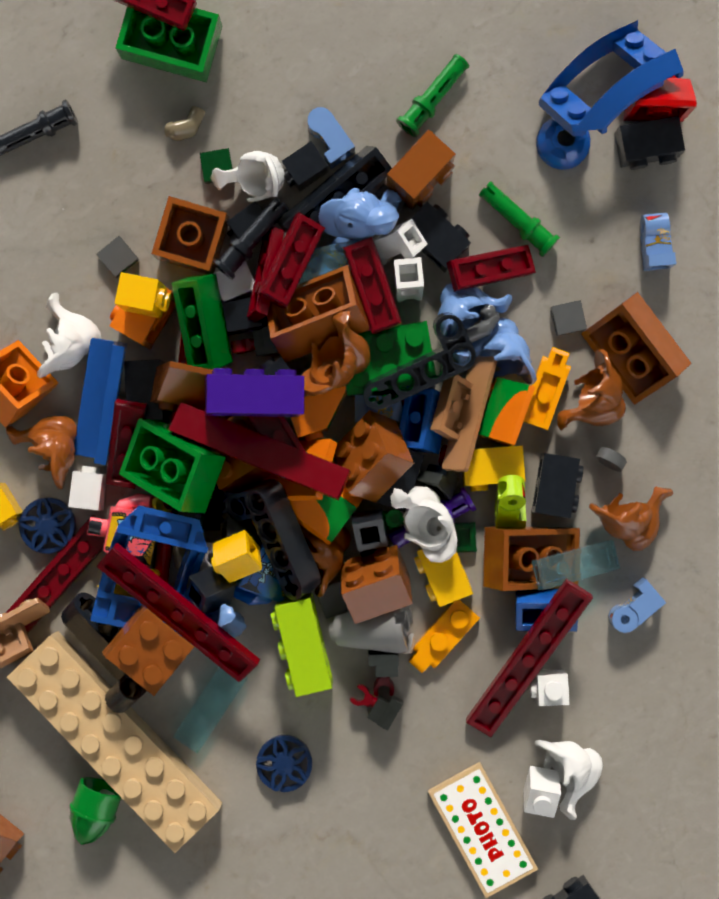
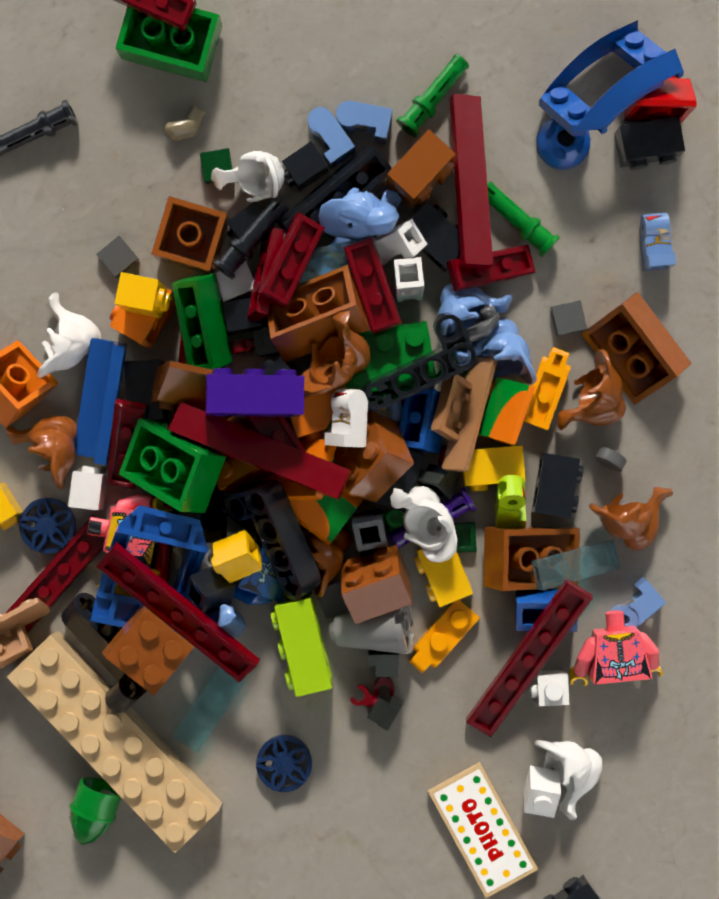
(348, 419): none -> white leg
(365, 118): none -> medium blue leg
(471, 181): none -> dark red tile
(616, 654): none -> coral torso

